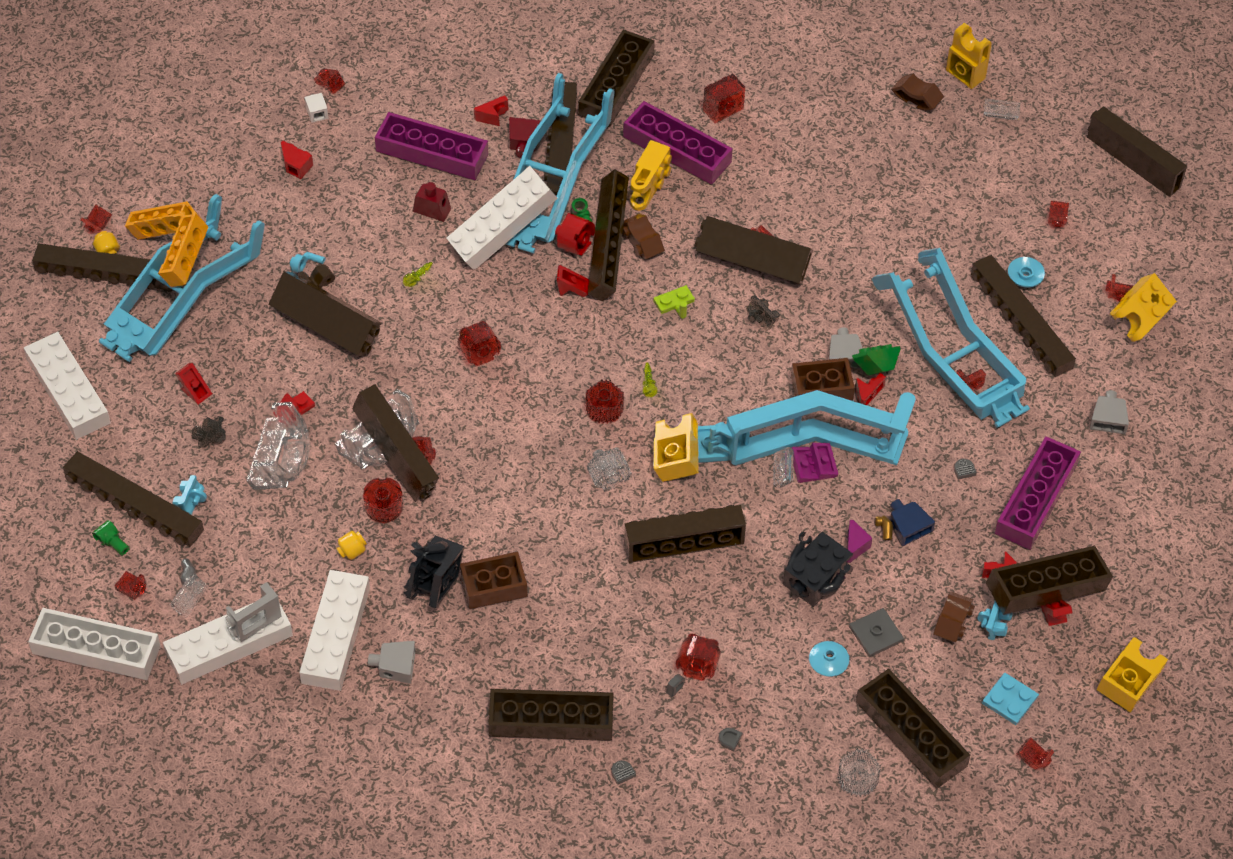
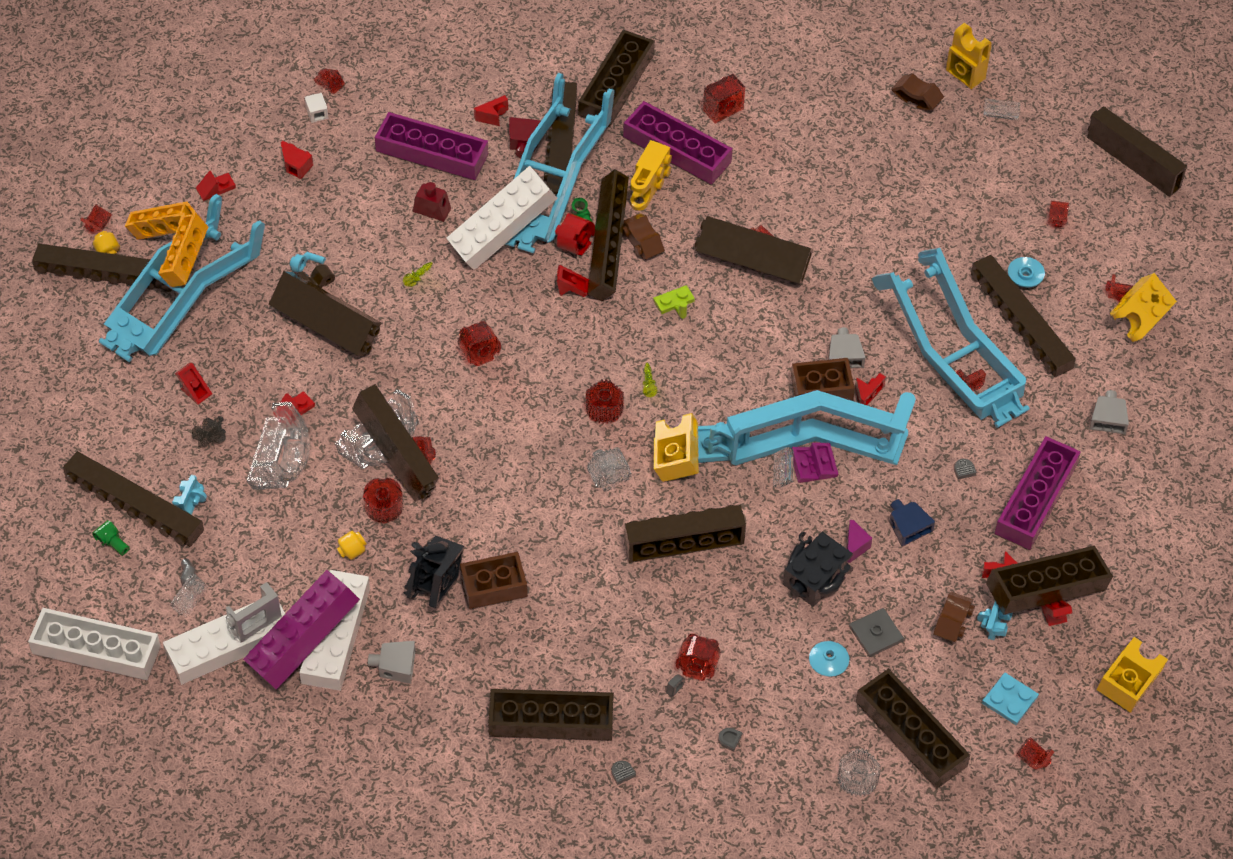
(67, 385): white brick -> none
(131, 585): clear red bracket -> none
(214, 185): none -> red slope
(301, 629): none -> magenta brick
(759, 312): clear smoke hips -> none
(877, 358): green slope -> none
(886, 525): pearl gold arm -> none

